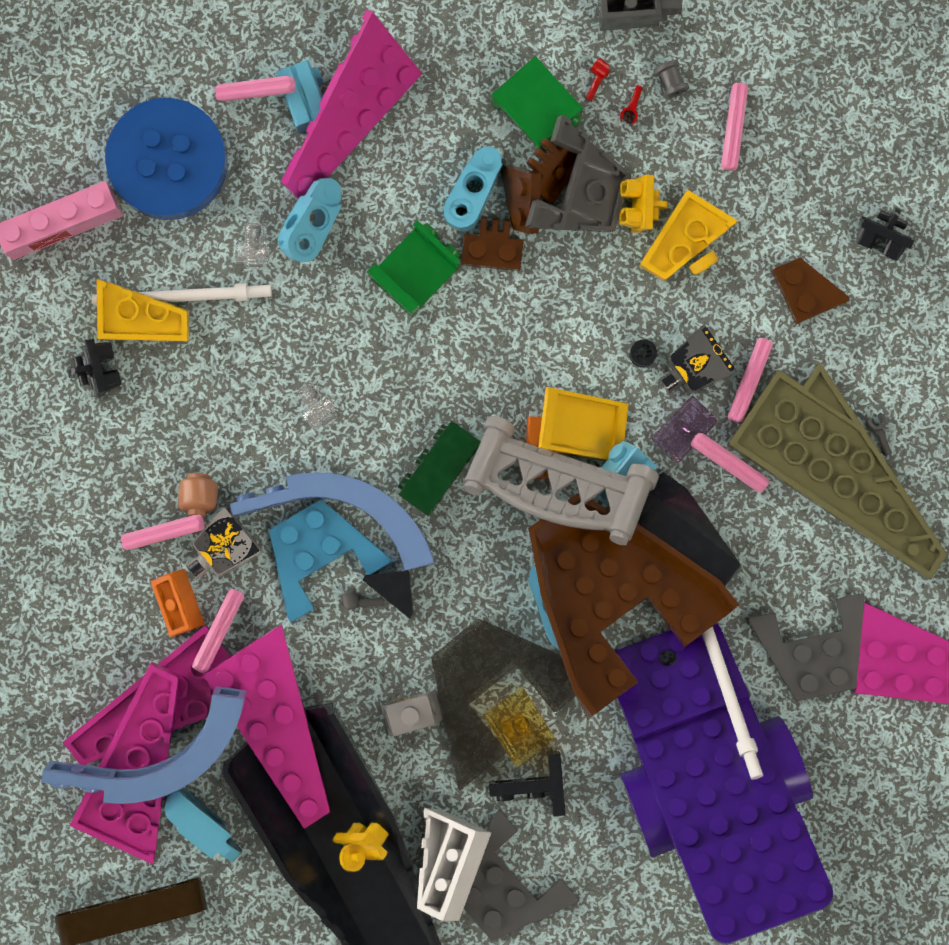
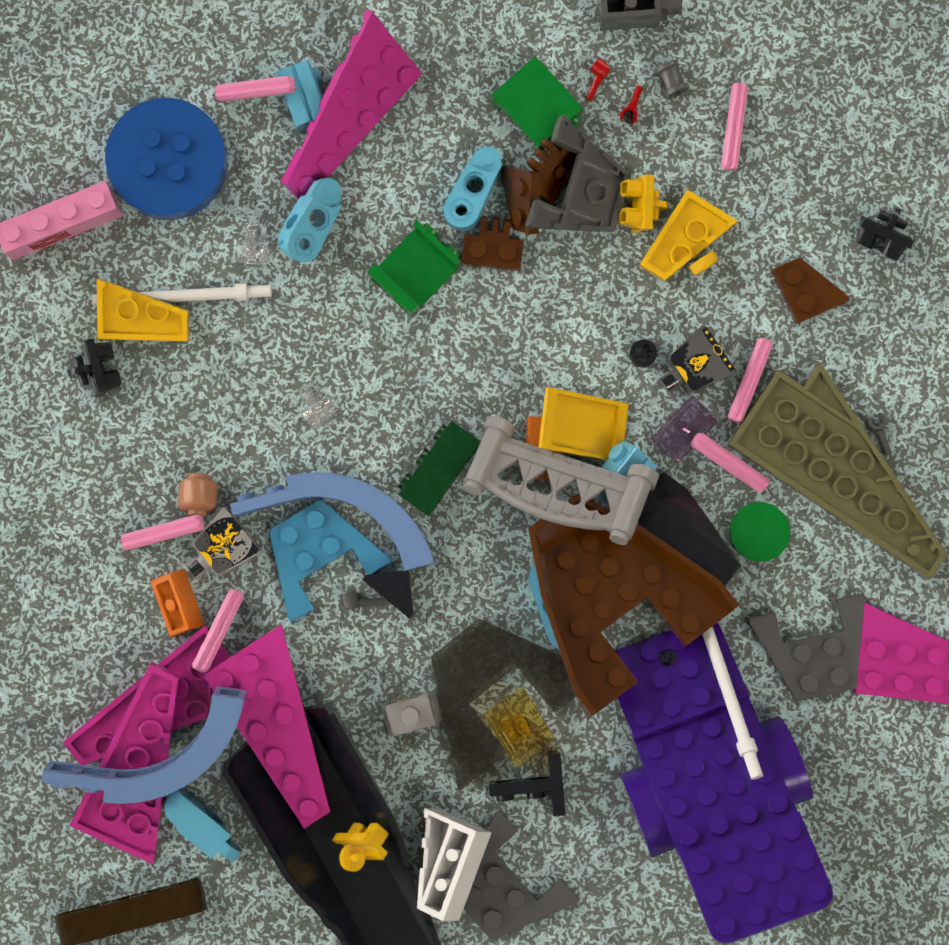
(759, 532): none -> green tile

